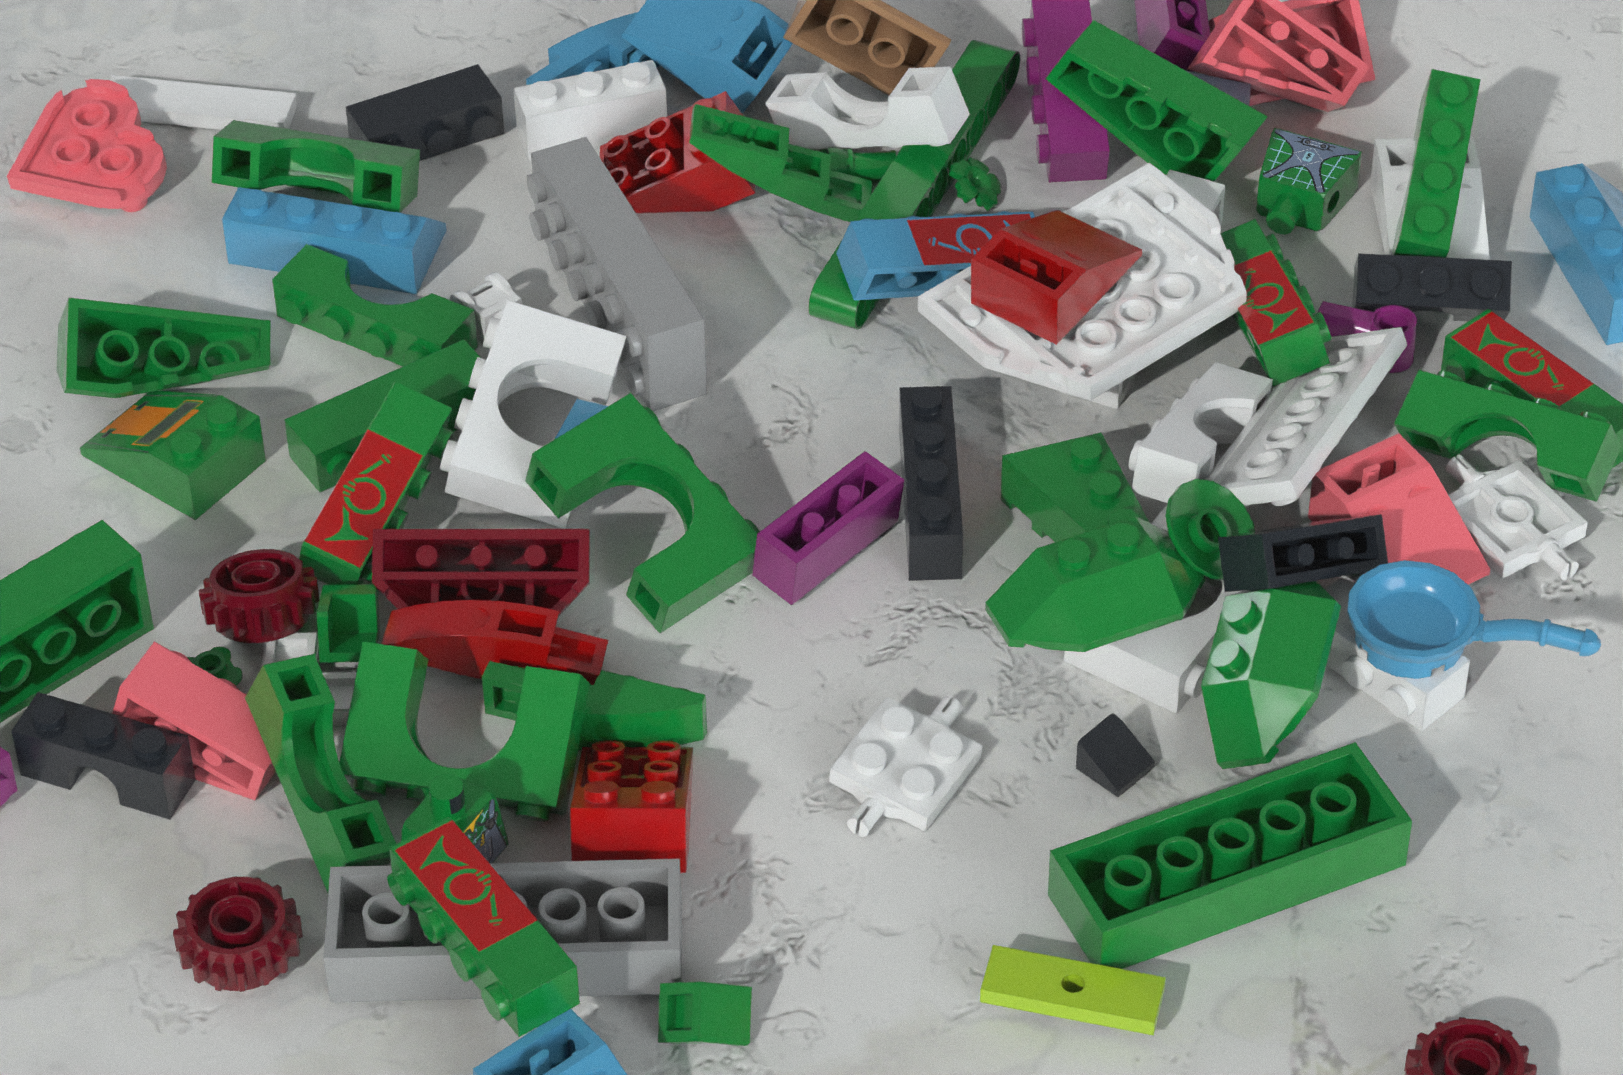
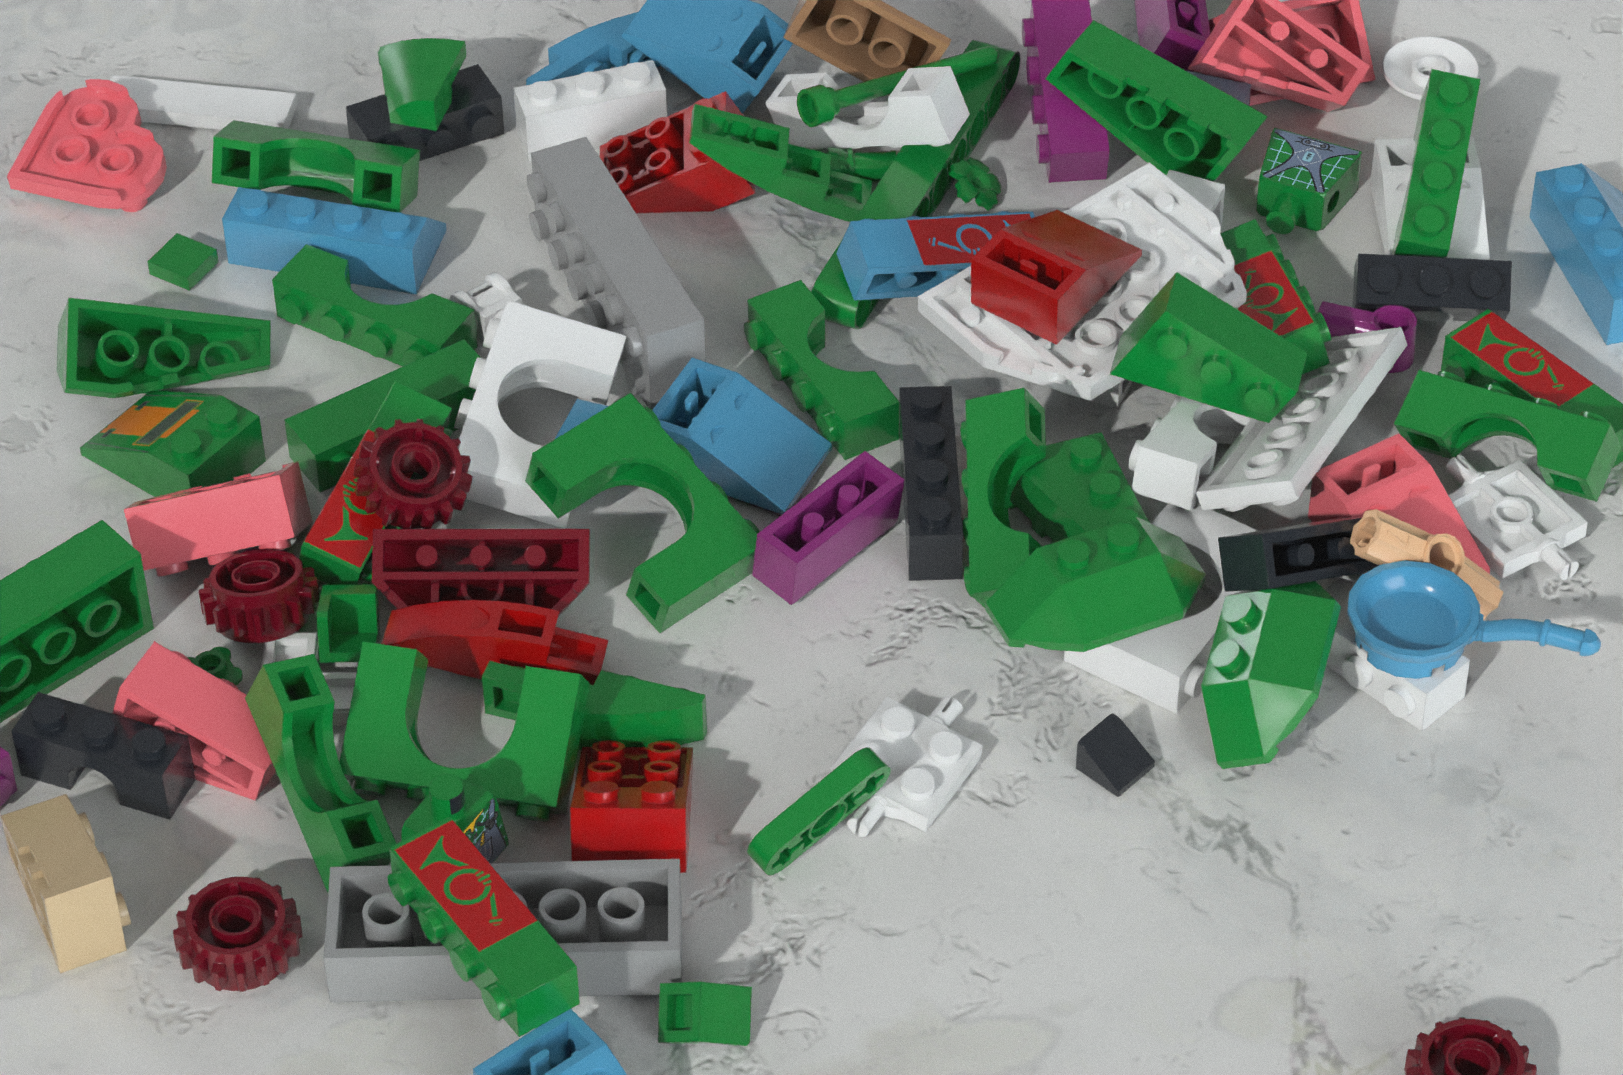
(66, 882): none -> tan wedge
(183, 261): none -> green tile
(219, 519): none -> coral wedge
(418, 450): none -> dark red gear
(420, 79): none -> green slope
(741, 436): none -> dark azure slope
(818, 811): none -> green beam
(820, 104): none -> green piece
(848, 406): none -> green arch
(1002, 441): none -> green arch
(1072, 990): lime tile -> none
(1198, 516): green dish -> none
(1209, 353): none -> green wedge
(1228, 858): green brick -> none
(1390, 540): none -> light nougat piece
(1411, 61): none -> white dish

